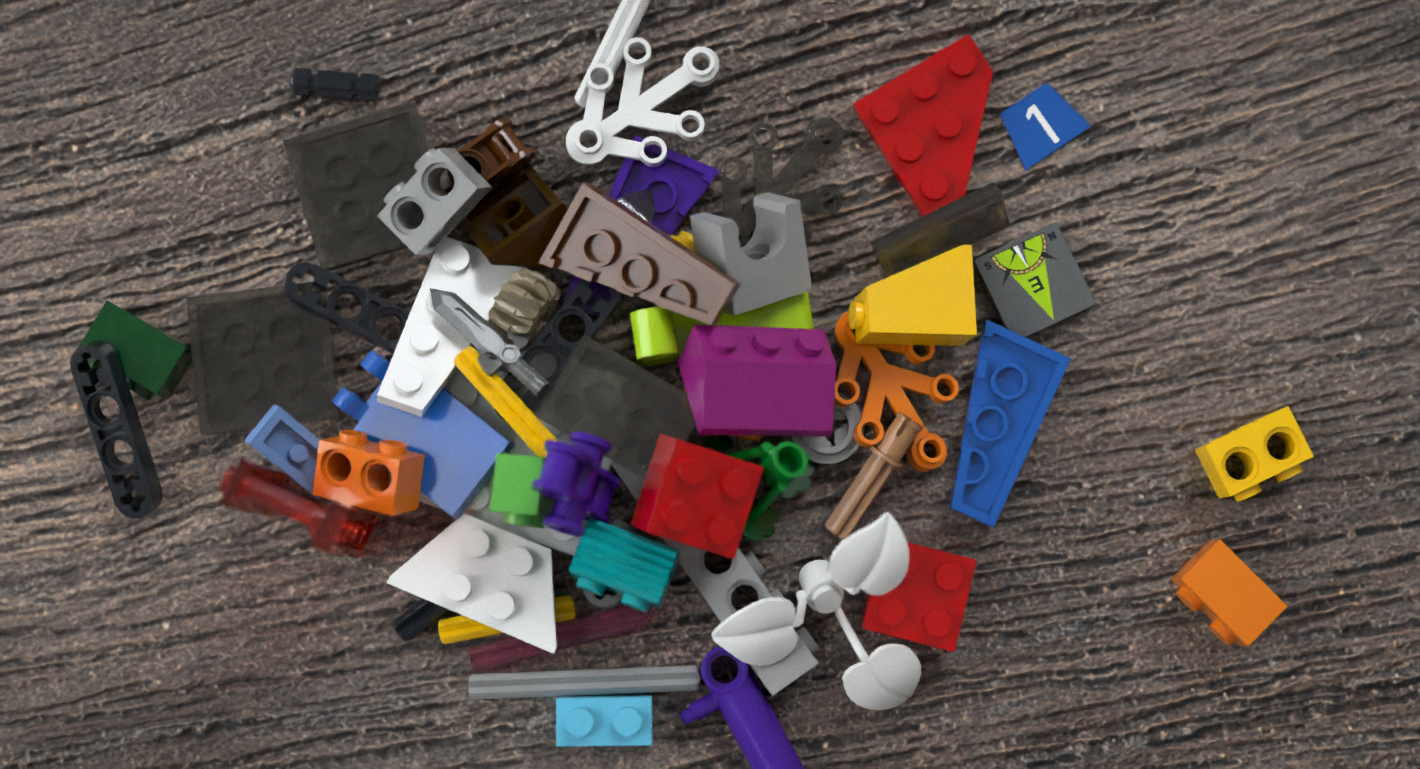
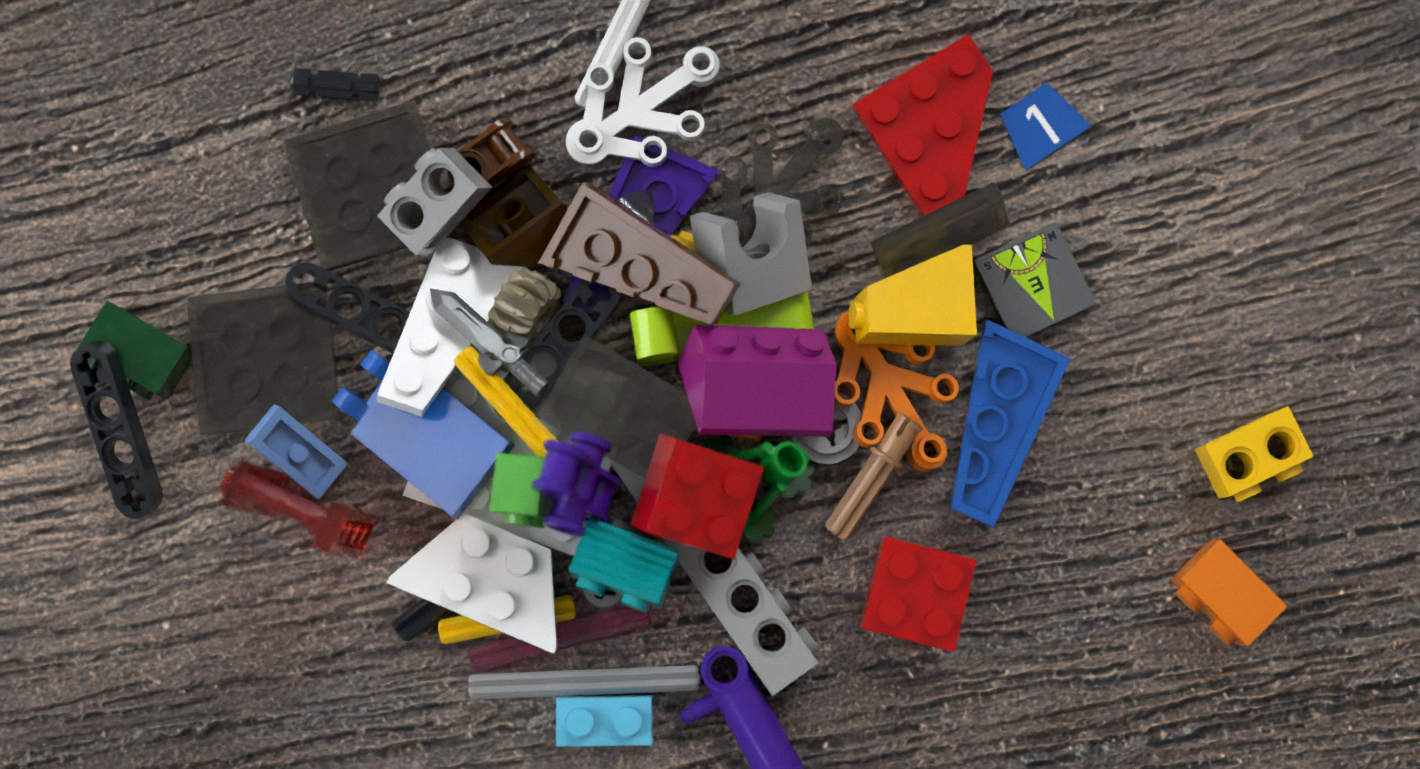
(368, 480): orange brick -> none
(867, 559): white plant -> none

